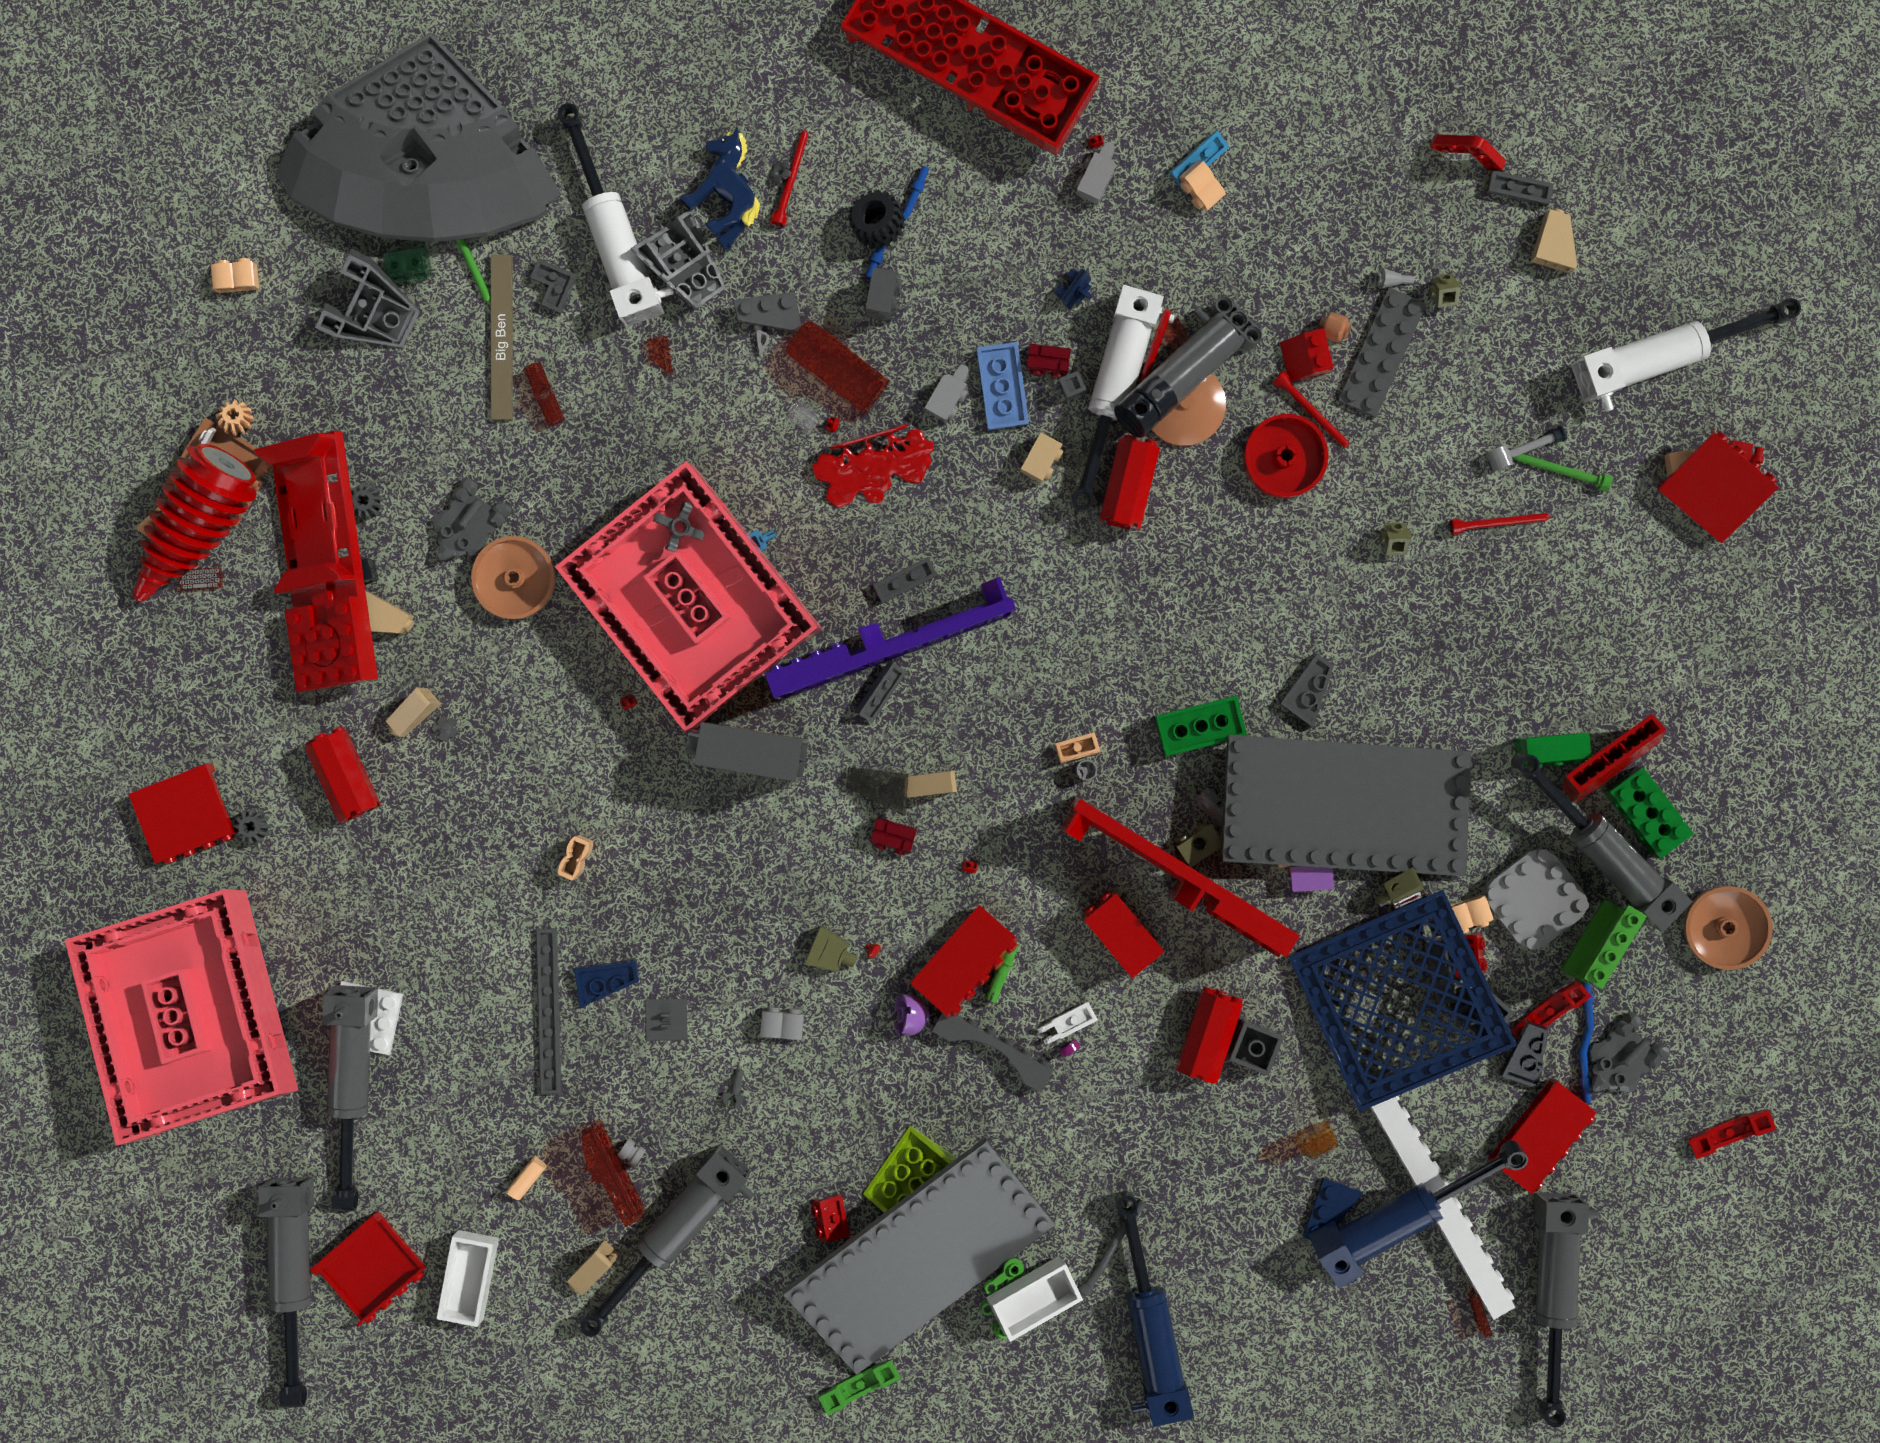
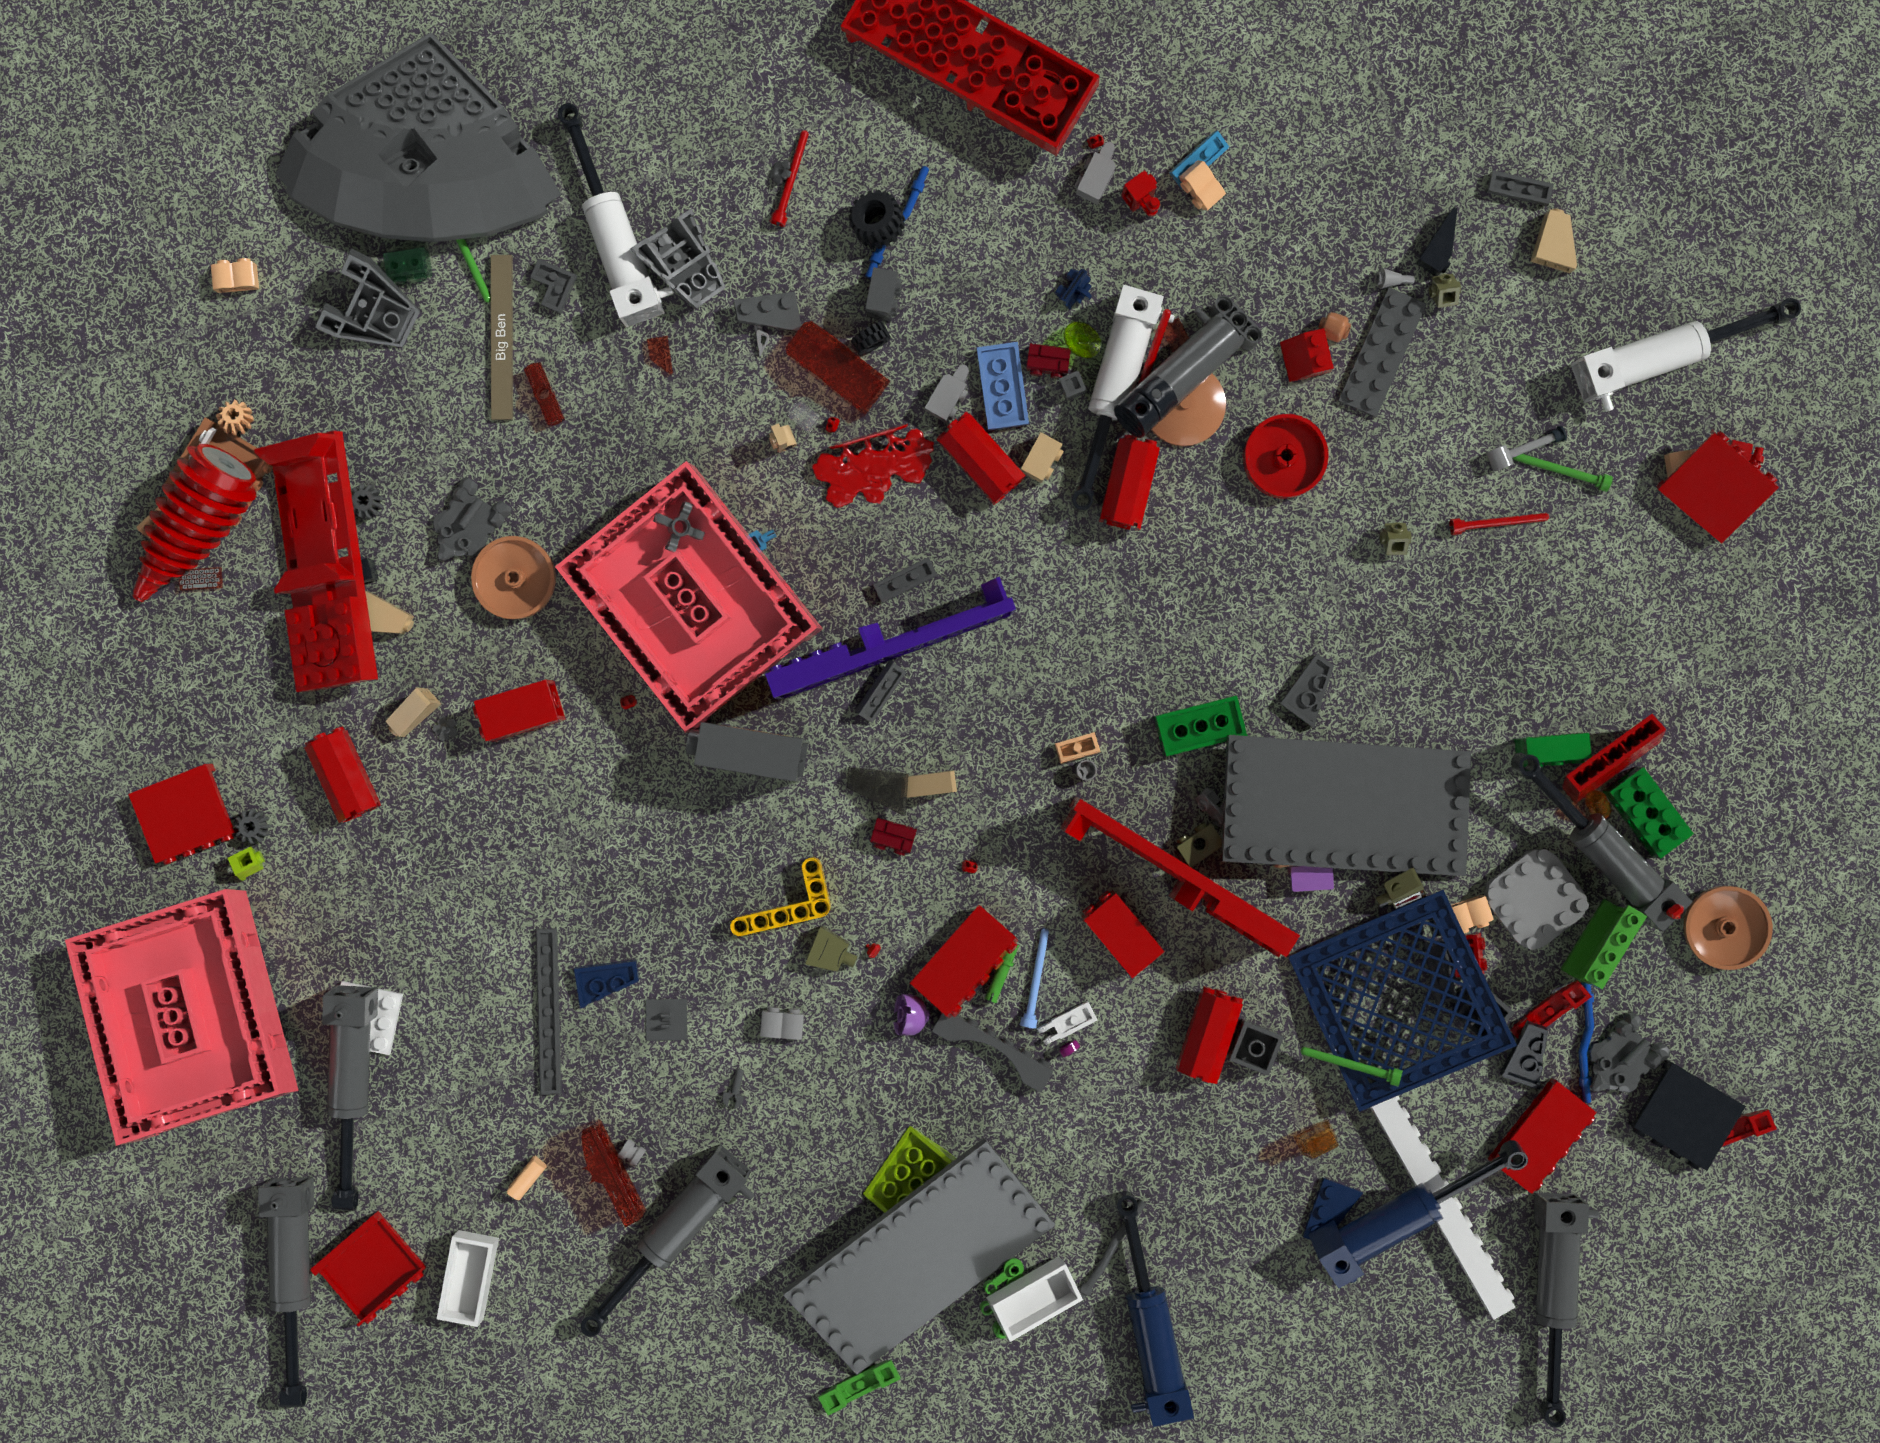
(240, 861): none -> lime brick
(519, 710): none -> red brick
(574, 863): light nougat brick -> none
(593, 1268): tan slope -> none
(729, 187): dark blue animal -> none
(781, 437): none -> tan plate
(790, 909): none -> yellow beam
(830, 1218): red bracket -> none
(870, 338): none -> black tyre
(980, 457): none -> red brick
(1029, 1019): none -> light blue piece
(1082, 339): none -> clear neon green dish
(1140, 193): none -> red brick
(1284, 383): red piece -> none
(1392, 1076): none -> bright green piece
(1440, 248): none -> black slope
(1470, 144): red beam -> none
(1479, 1314): clear red tile -> none
(1598, 803): none -> clear orange brick
(1675, 911): none -> red rock
(1687, 1117): none -> black panel

